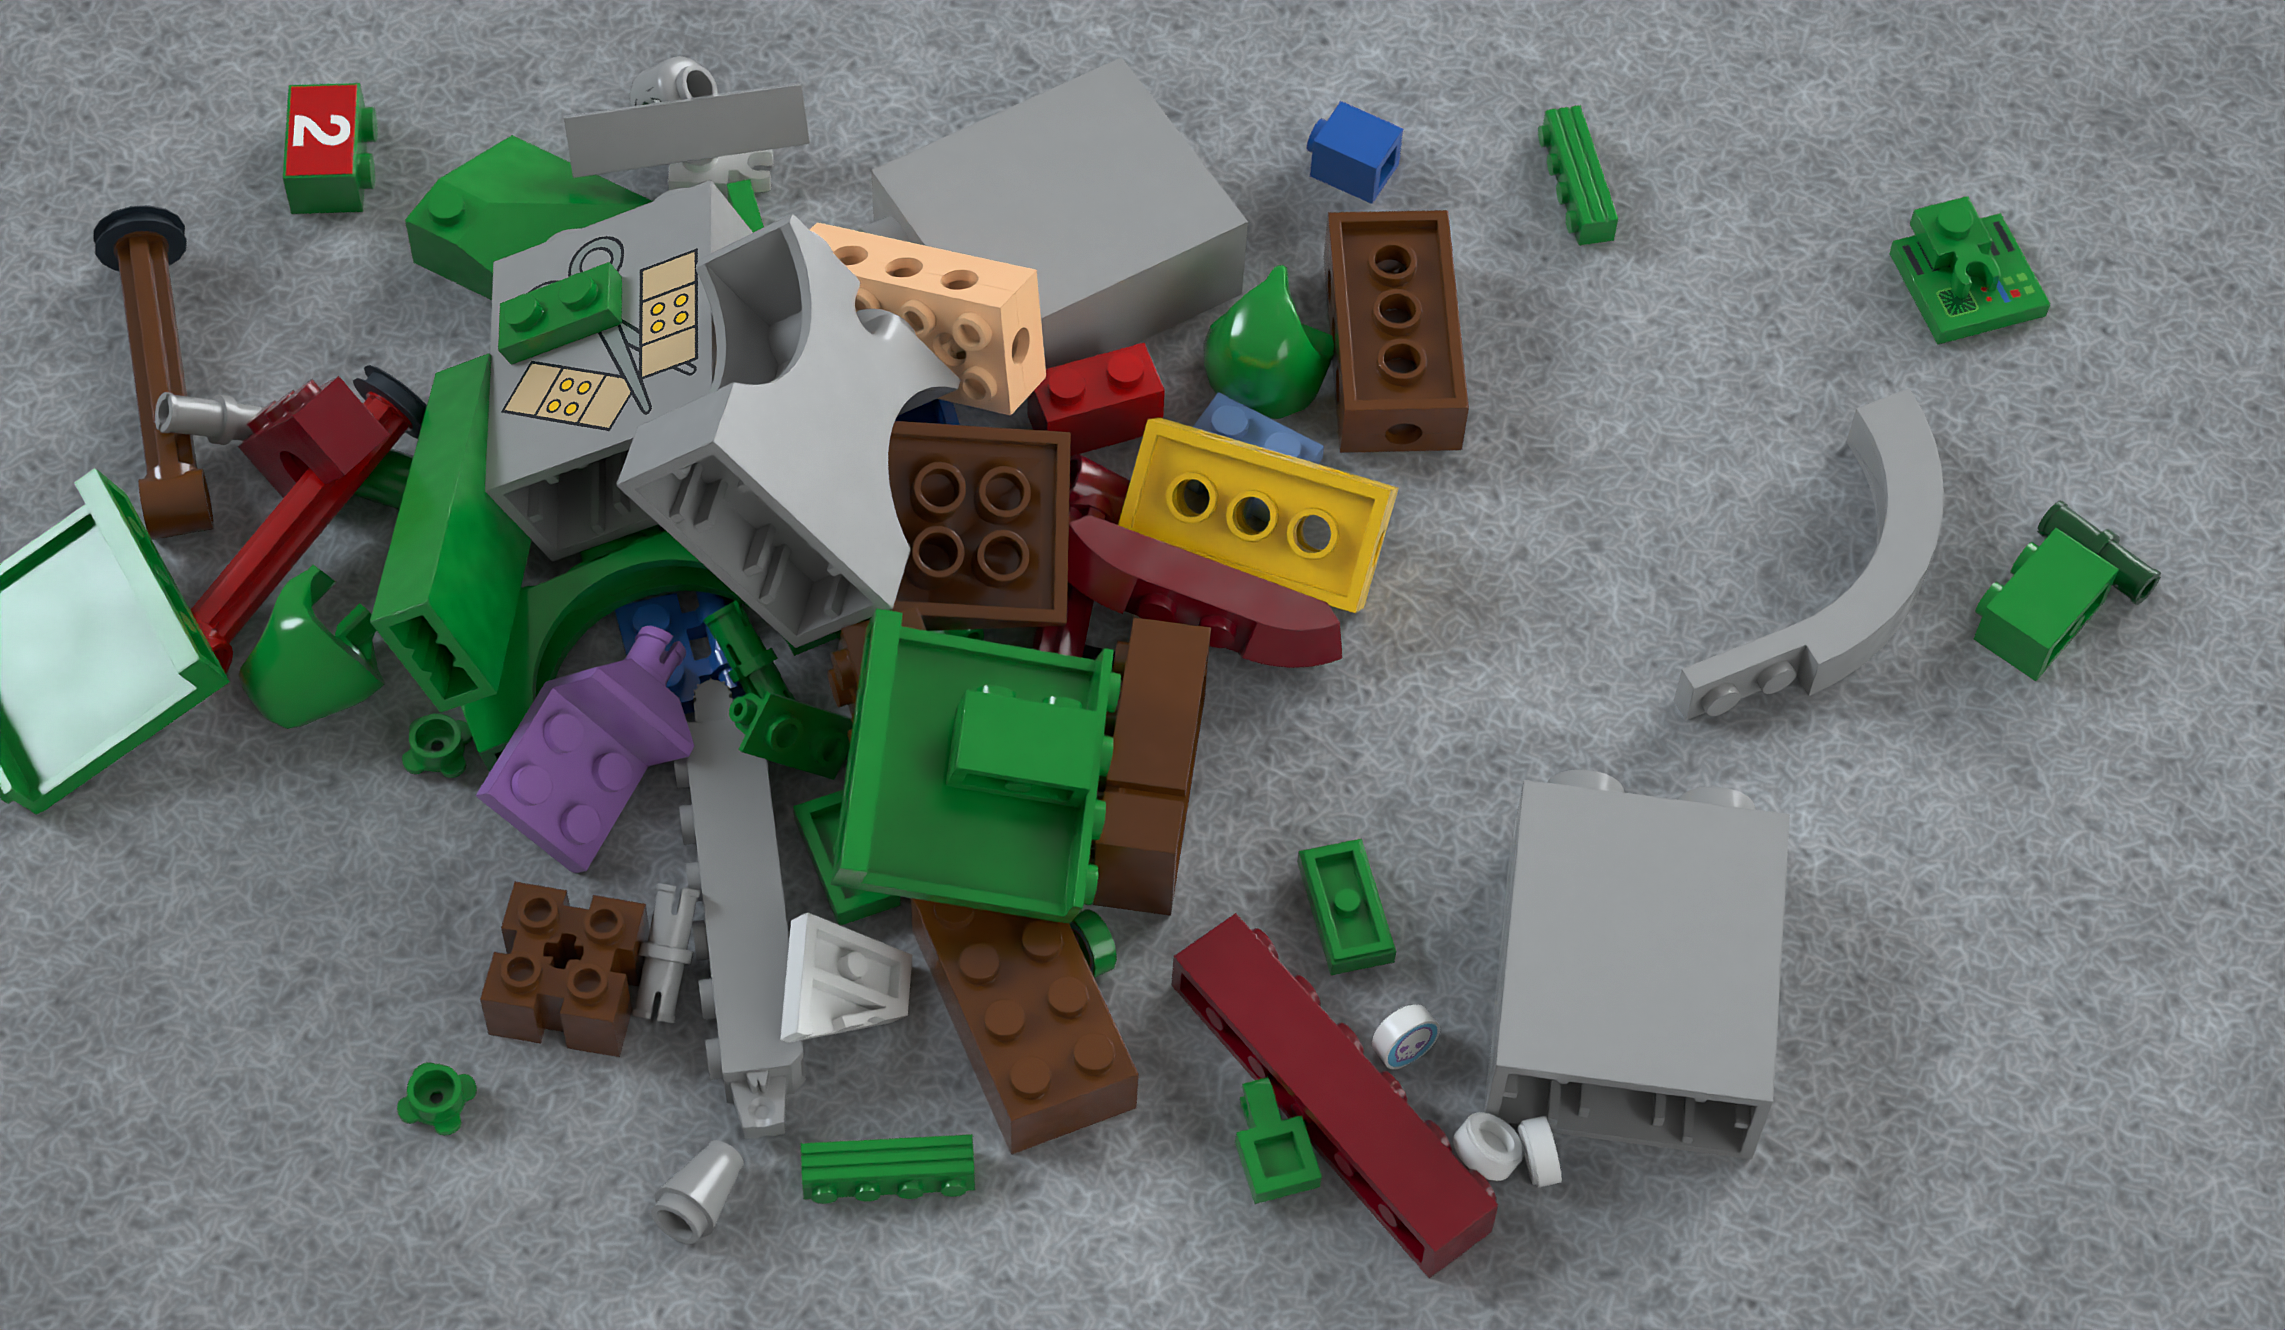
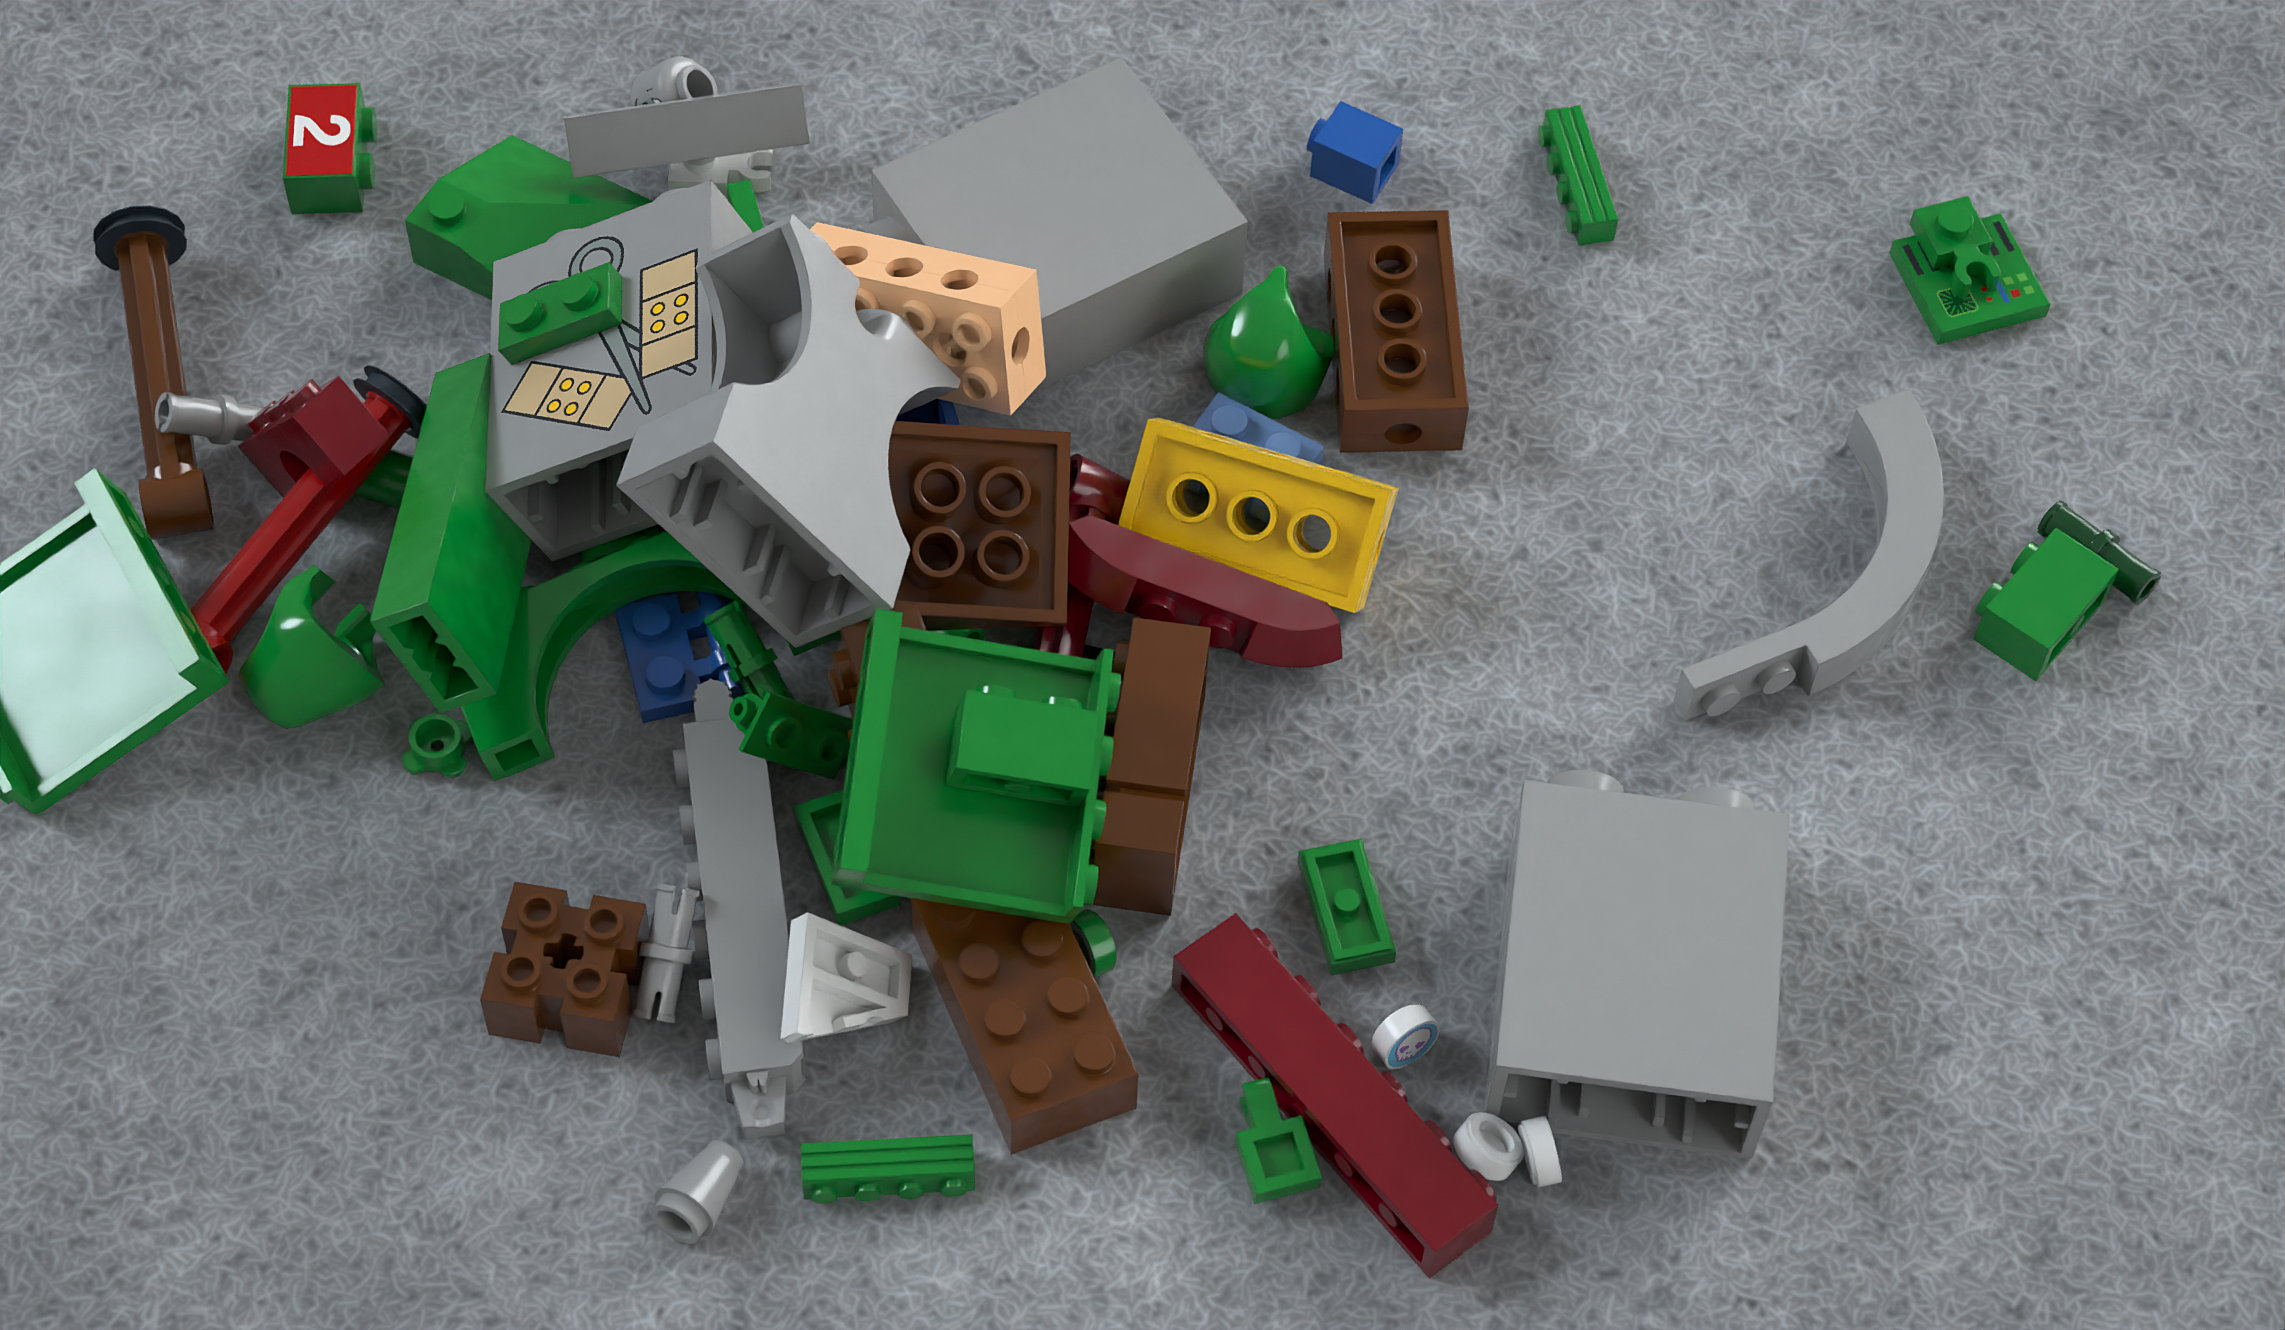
(428, 1081): green plate -> none
(588, 749): medium lavender plate -> none
(1099, 398): red brick -> none

